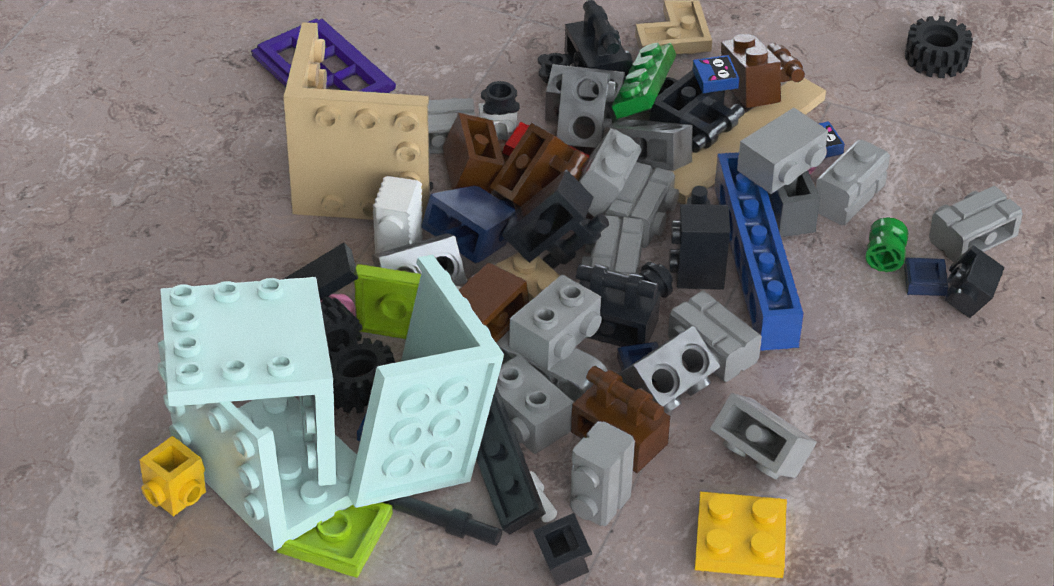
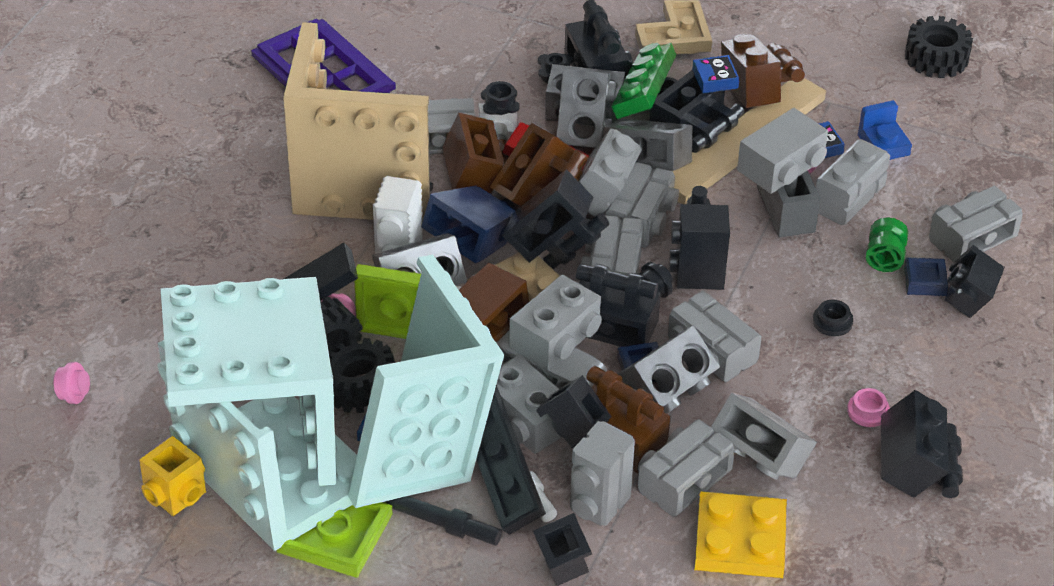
(71, 383): none -> bright pink plate
(574, 410): none -> black brick
(685, 466): none -> light grey brick
(759, 257): blue brick -> none
(833, 318): none -> black plate
(867, 407): none -> bright pink plate
(880, 128): none -> blue bracket
(920, 447): none -> black brick

